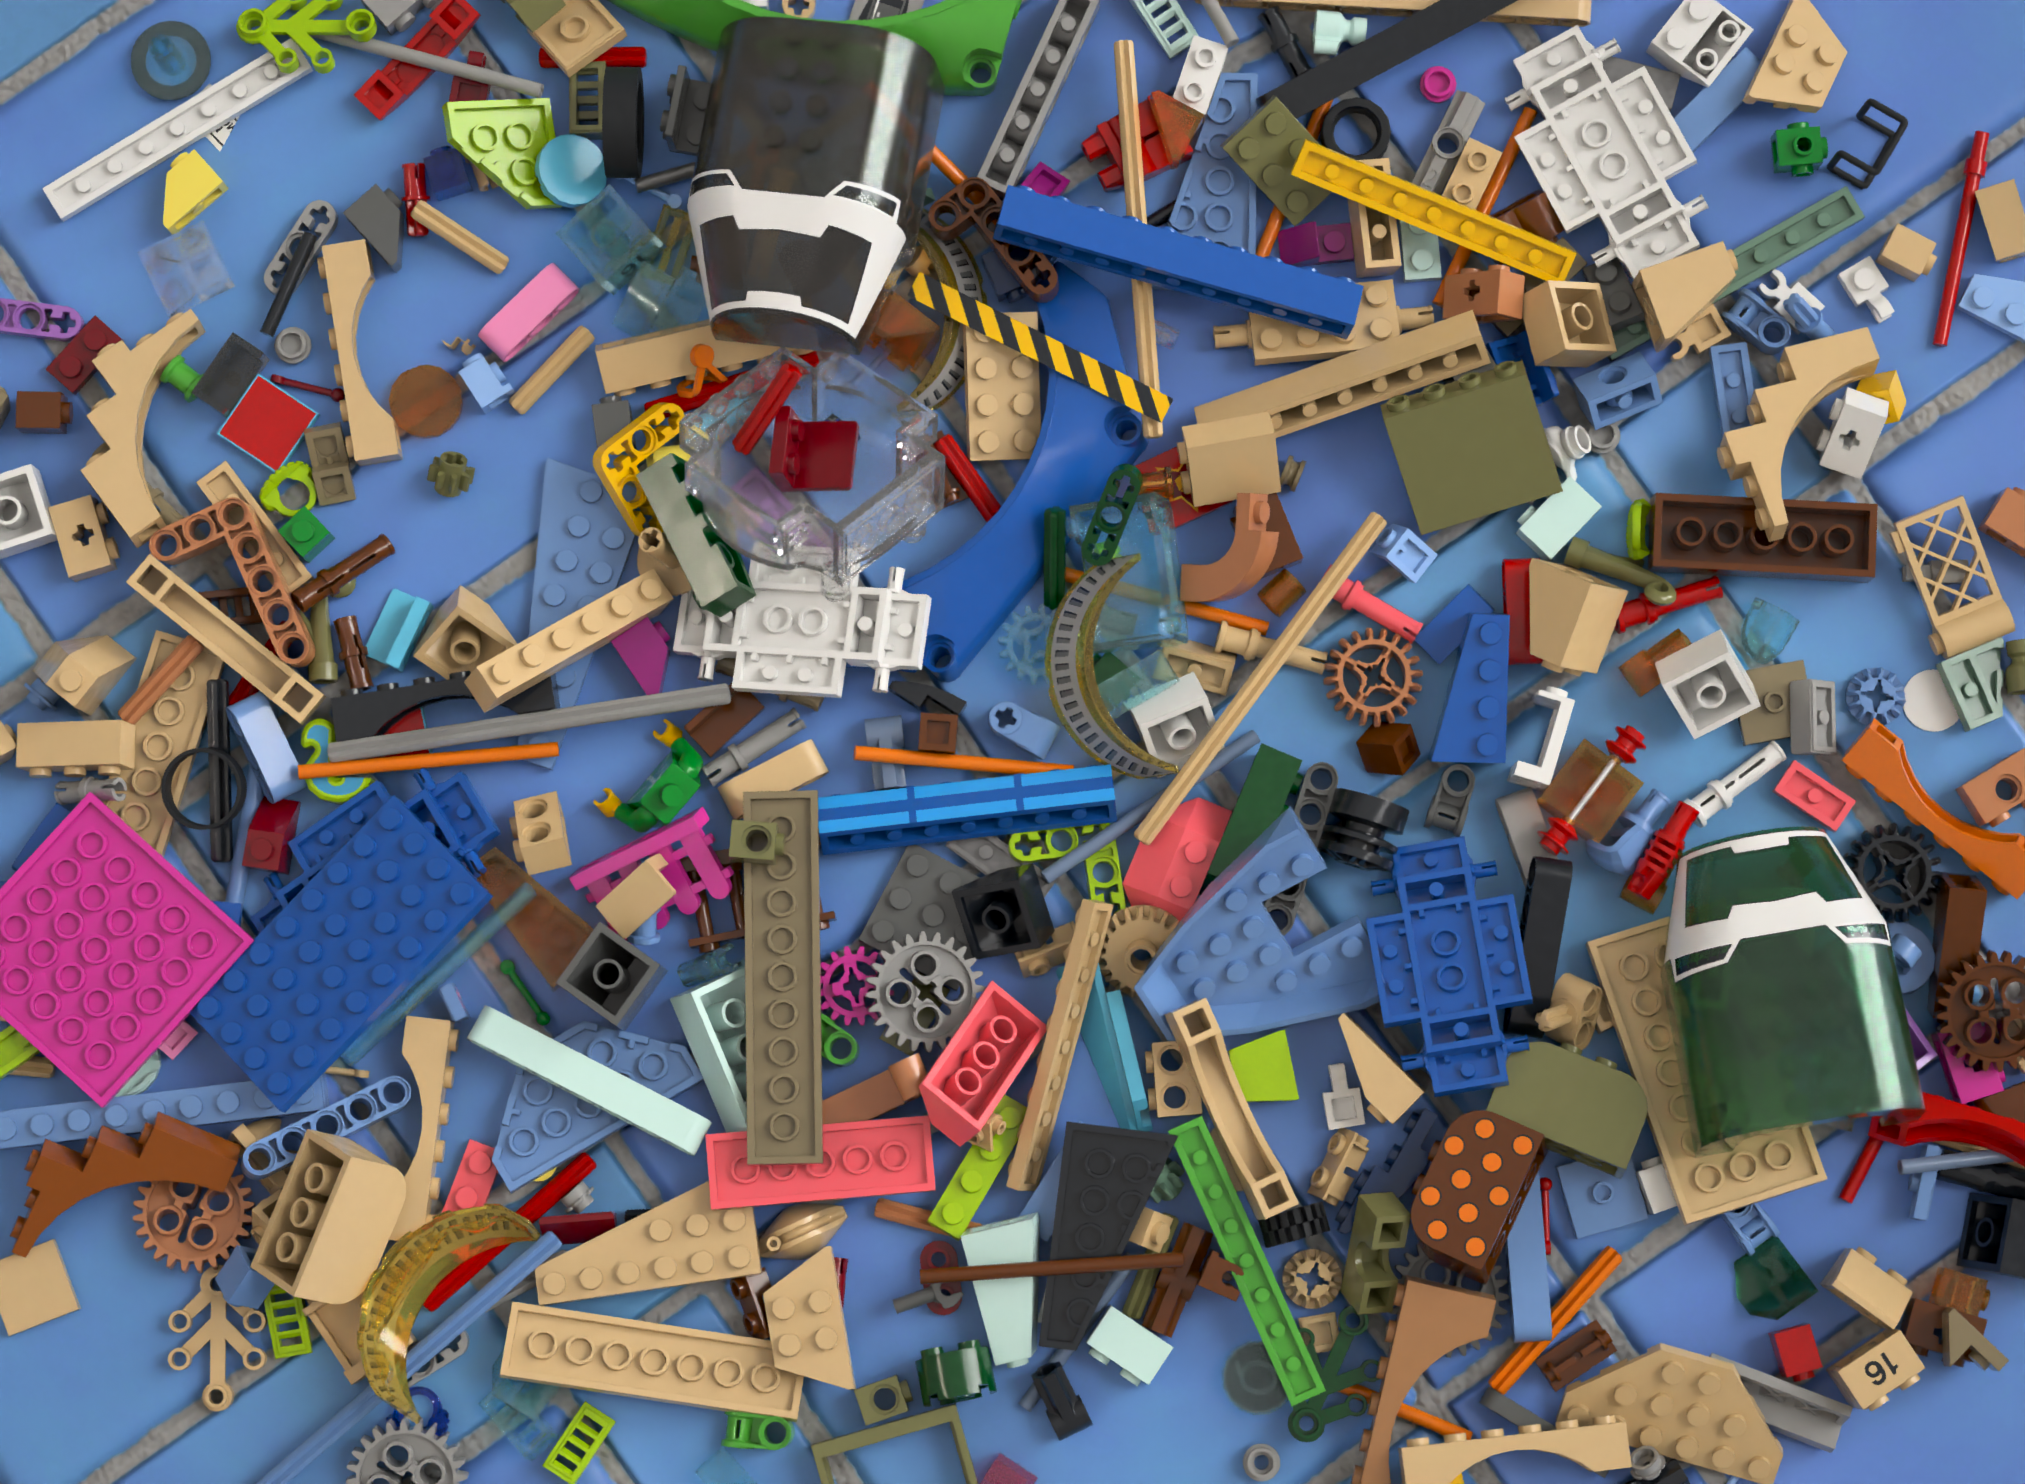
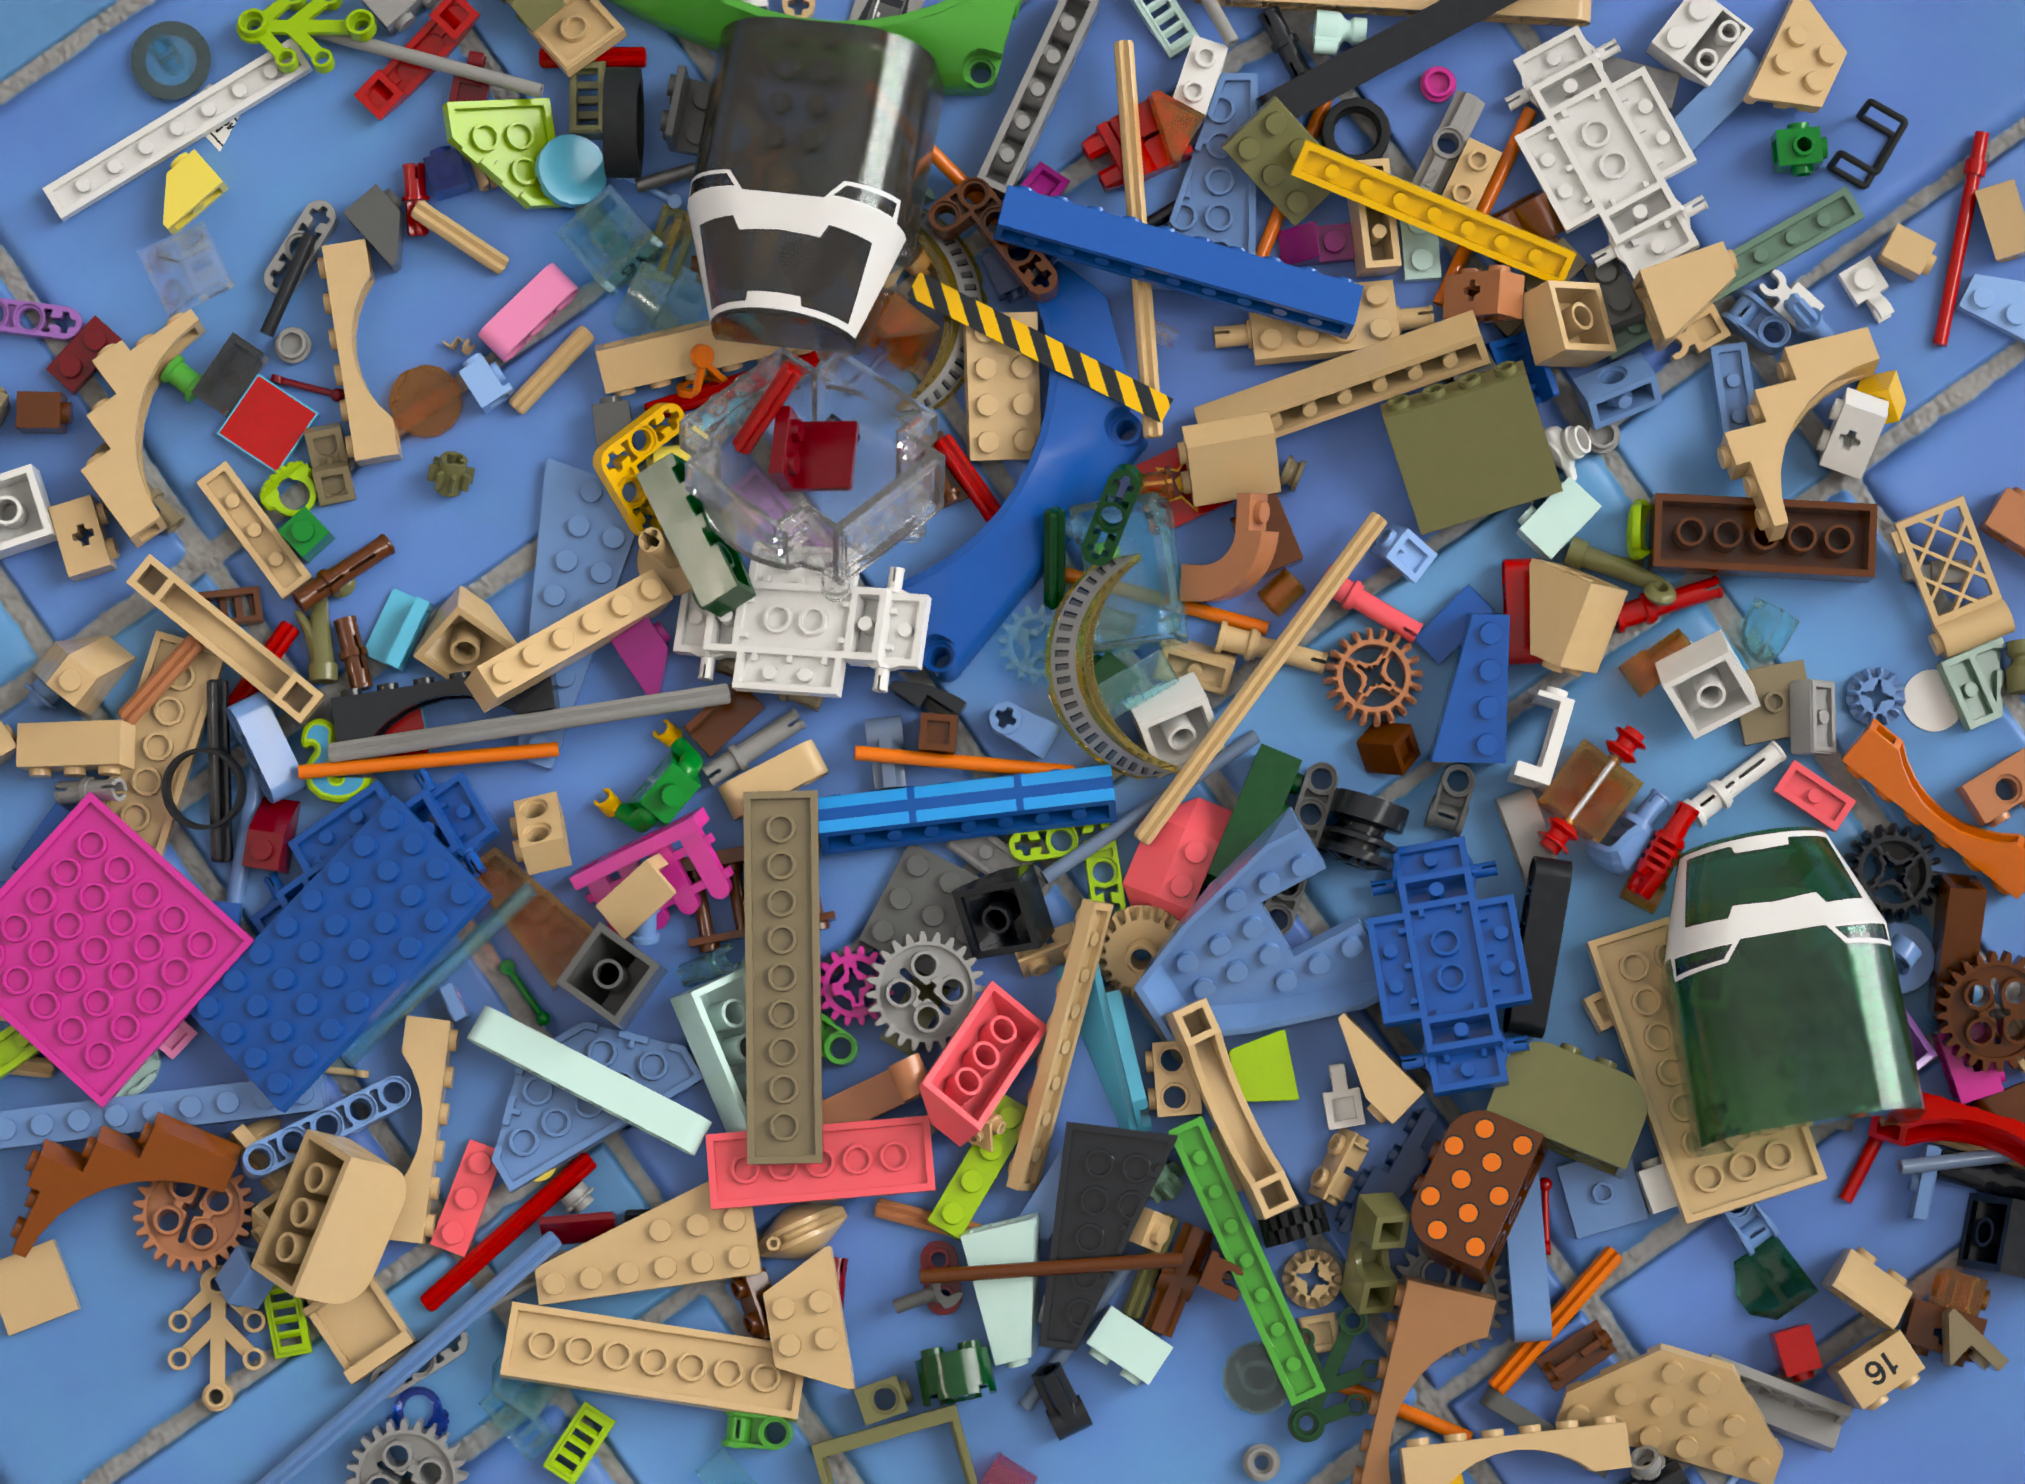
(250, 569): nougat beam -> none
(407, 1279): clear yellow windscreen -> none
(743, 830): olive brick -> none
(1571, 1011): tan beam -> none

